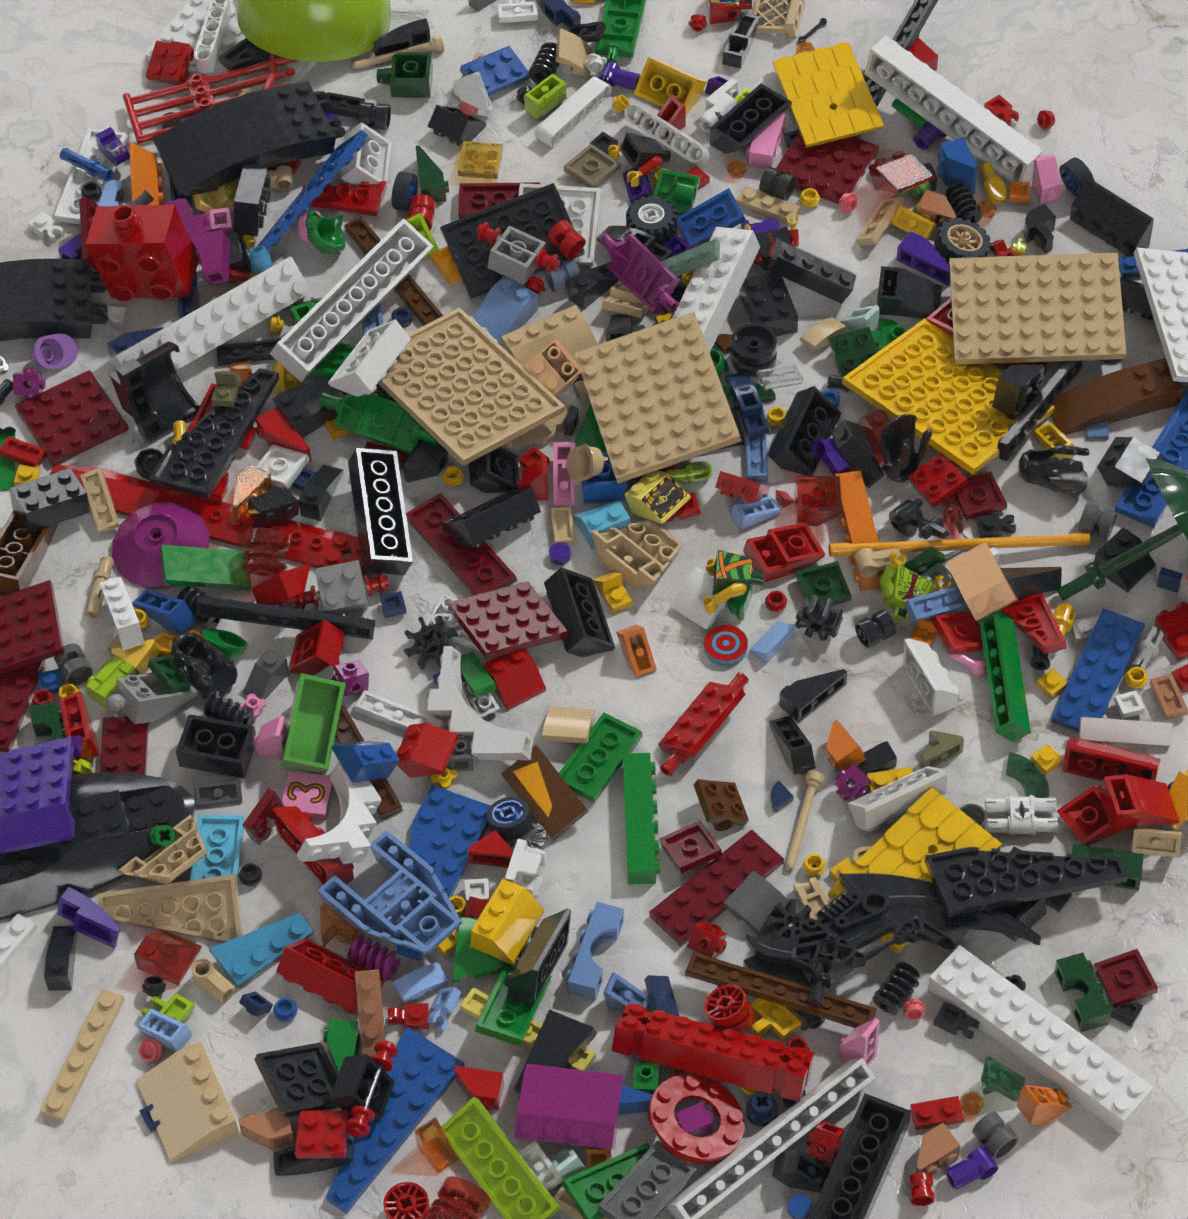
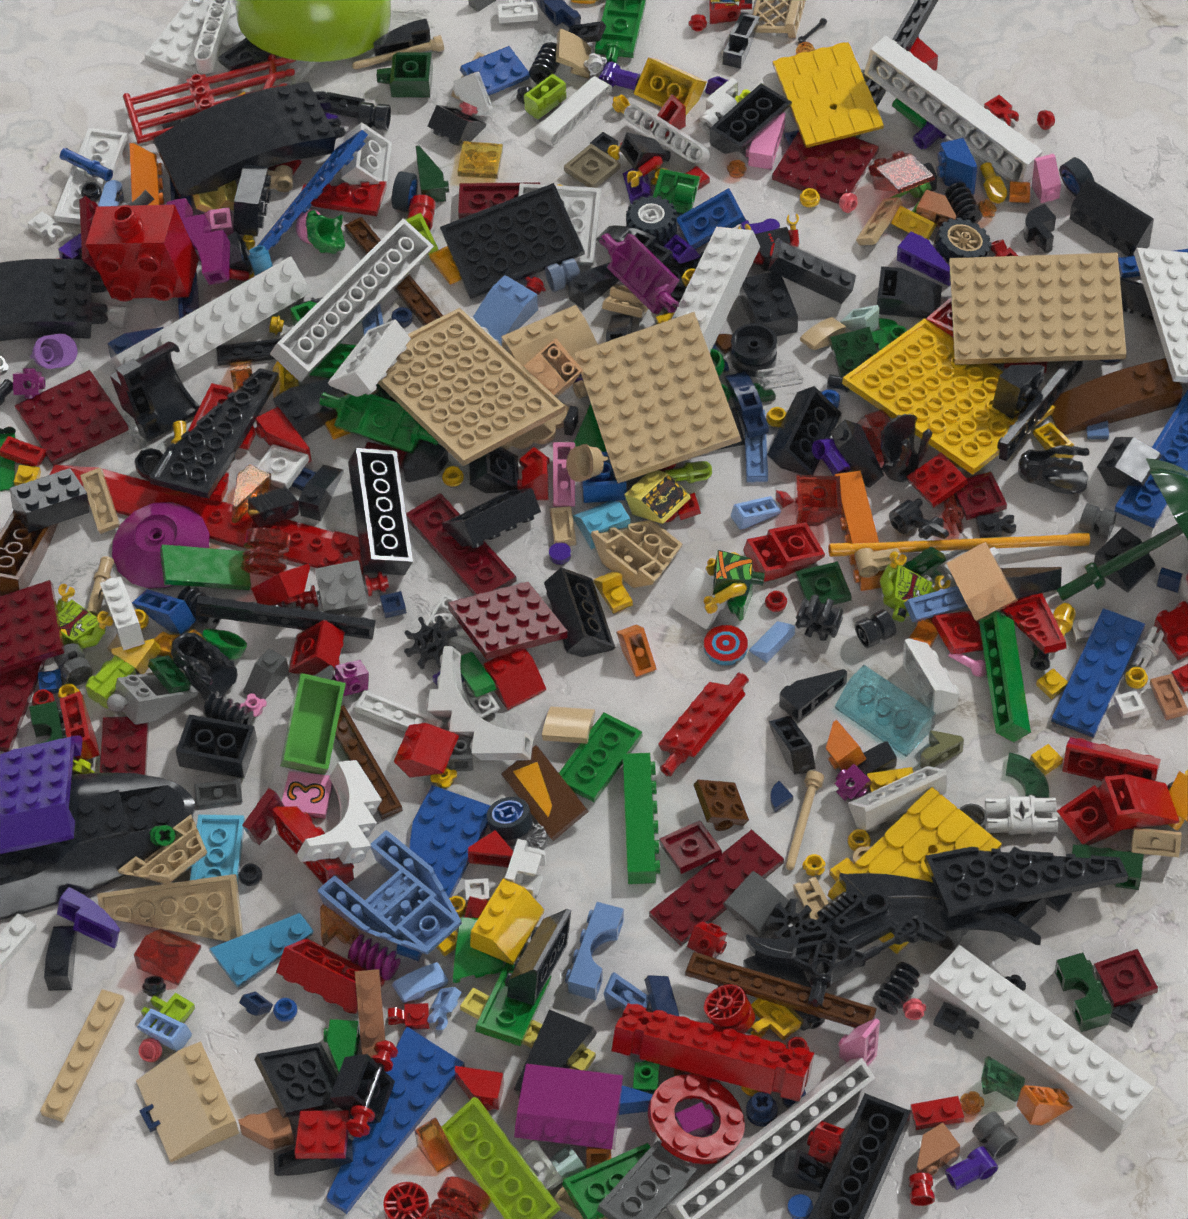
(77, 623): none -> torso
(112, 147): dark purple leg -> none
(170, 62): red plate -> none
(213, 981): tan piece -> none
(226, 388): olive slope -> none
(271, 738): bright pink slope -> none
(366, 760): blue slope -> none
(516, 253): light grey brick -> none
(564, 237): red wheel -> none
(693, 258): sand green plate -> none
(747, 489): red plate -> none
(767, 205): tan plate -> none
(780, 184): pearl dark grey wheel -> none
(856, 835): none -> yellow plate
(885, 710): none -> clear light blue slope
(1018, 248): neon yellow plate -> none
(1125, 731): white tile -> none

